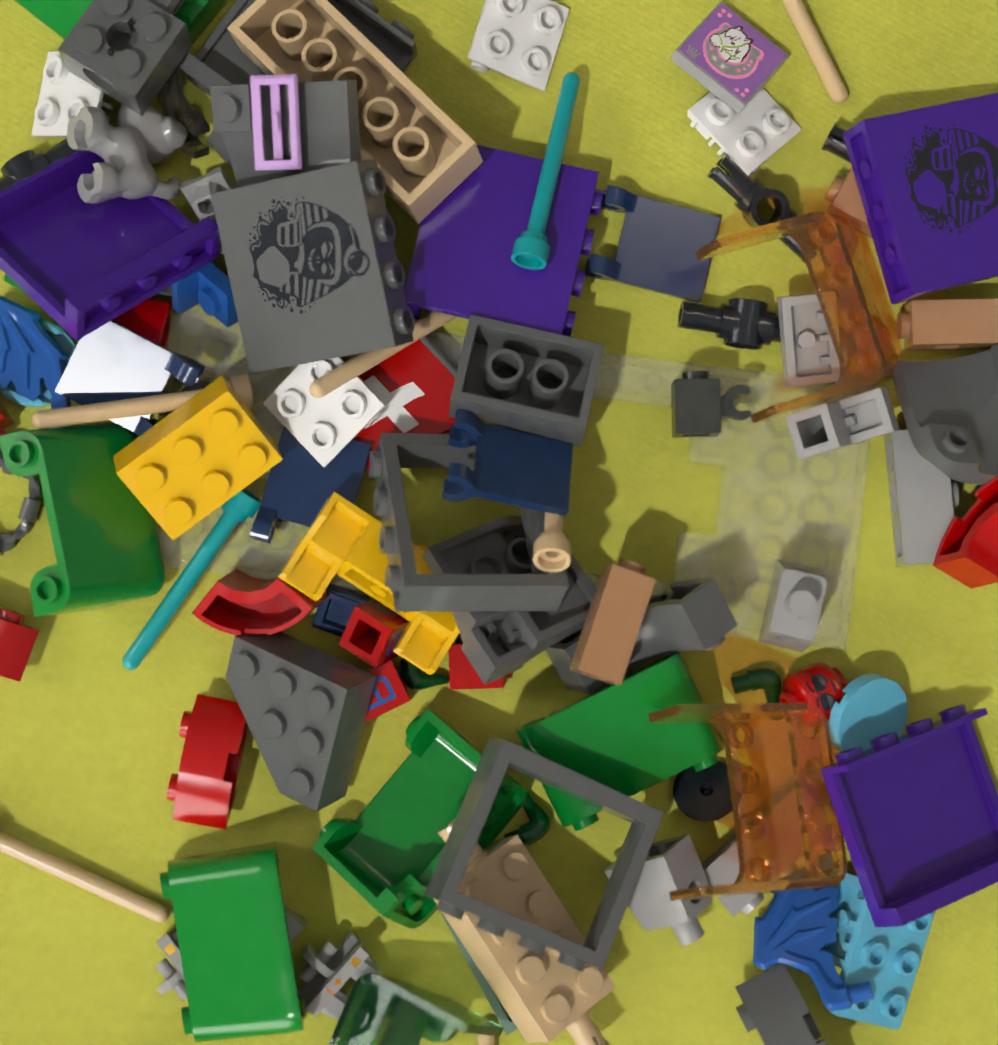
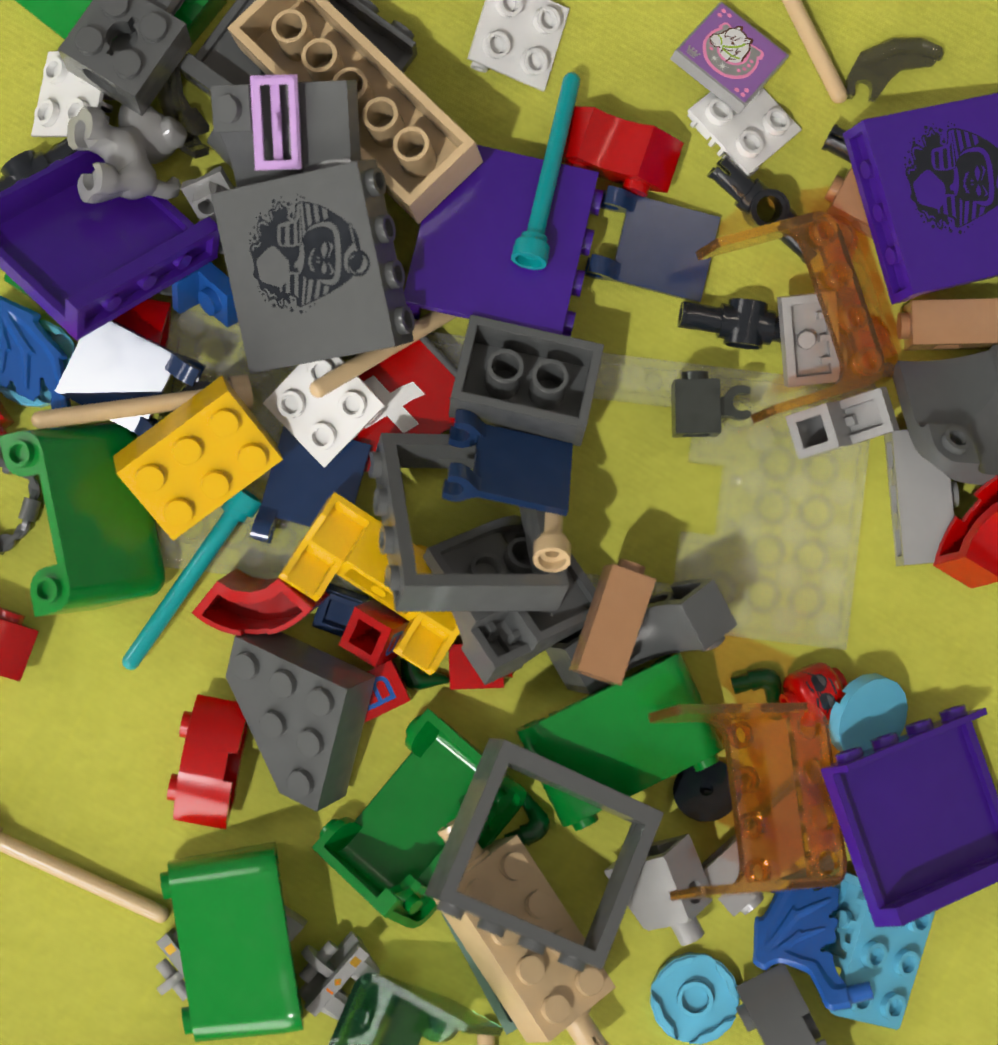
(622, 150): none -> red brick
(694, 998): none -> medium azure tile
(793, 606): light grey torso -> none
(884, 61): none -> clear smoke piece

